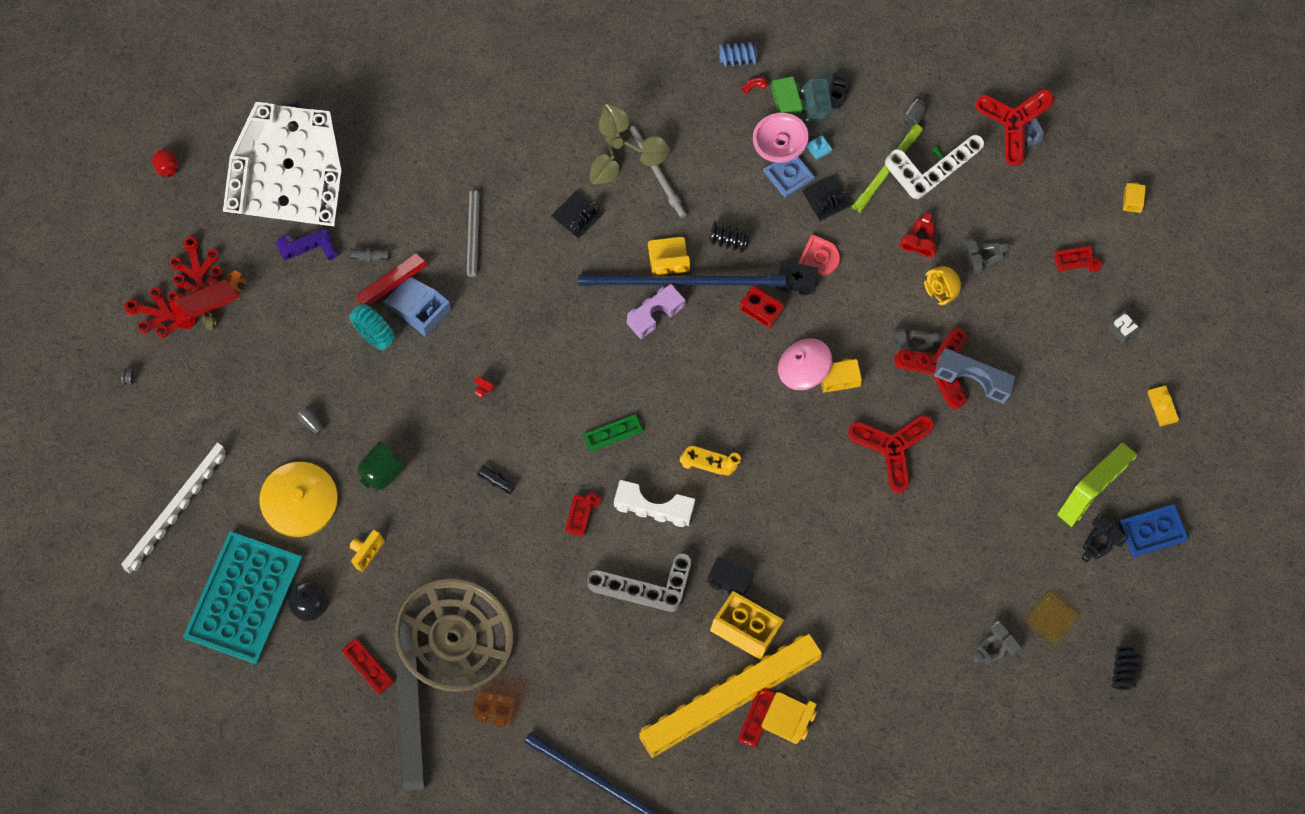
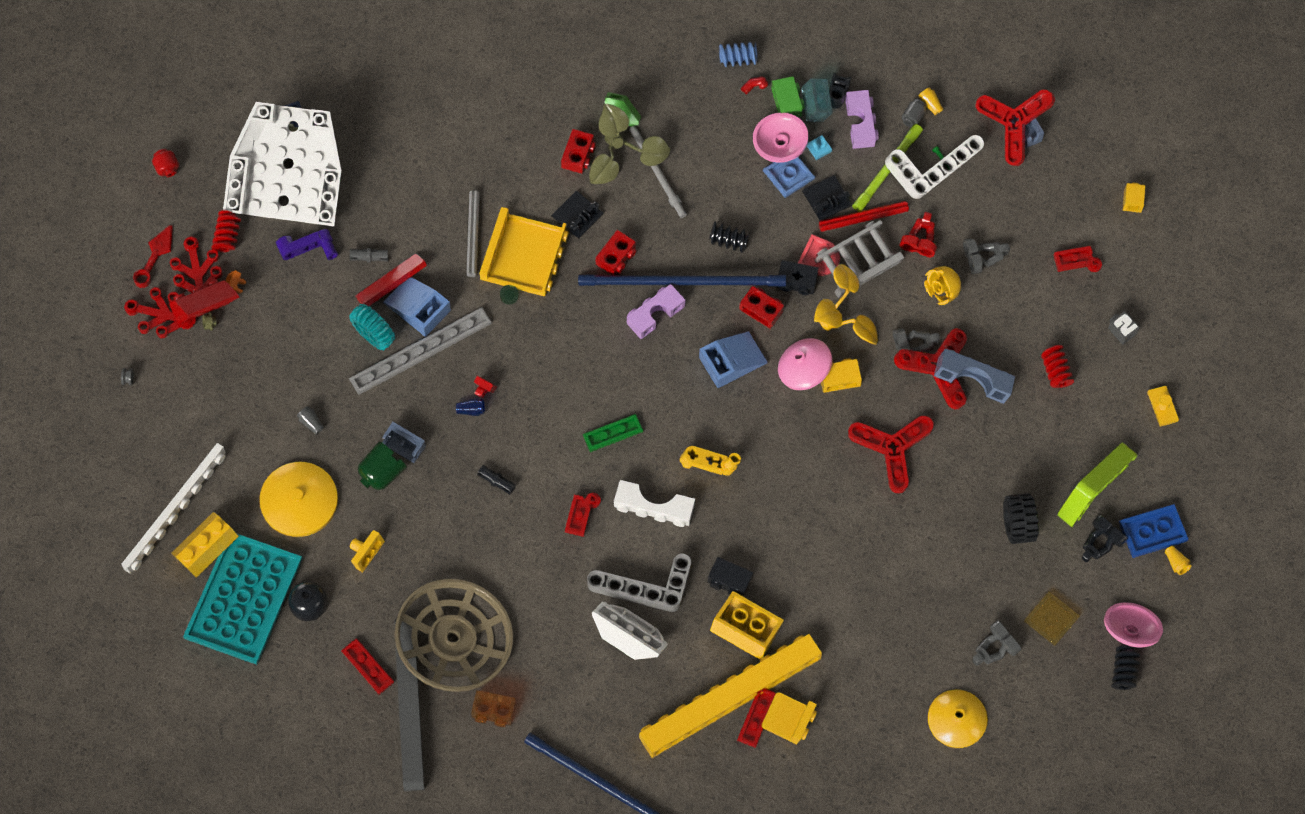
(159, 245): none -> red piece
(205, 544): none -> yellow slope
(225, 231): none -> red piece
(403, 442): none -> sand blue hinge
(420, 351): none -> light grey tile
(471, 407): none -> clear blue cone
(509, 294): none -> clear green tile
(523, 253): none -> yellow panel
(575, 151): none -> red brick
(611, 251): none -> red brick
(624, 104): none -> bright green slope
(628, 632): none -> white wedge
(668, 256): yellow bracket -> none
(731, 358): none -> medium blue slope
(830, 317): none -> yellow plant
(860, 104): none -> lavender arch
(863, 216): none -> red axle
(875, 268): none -> light grey fence
(931, 100): none -> yellow cone
(953, 730): none -> yellow dish
(1020, 518): none -> black tyre
(1055, 367): none -> red piece
(1133, 625): none -> bright pink dish
(1178, 561): none -> yellow cone

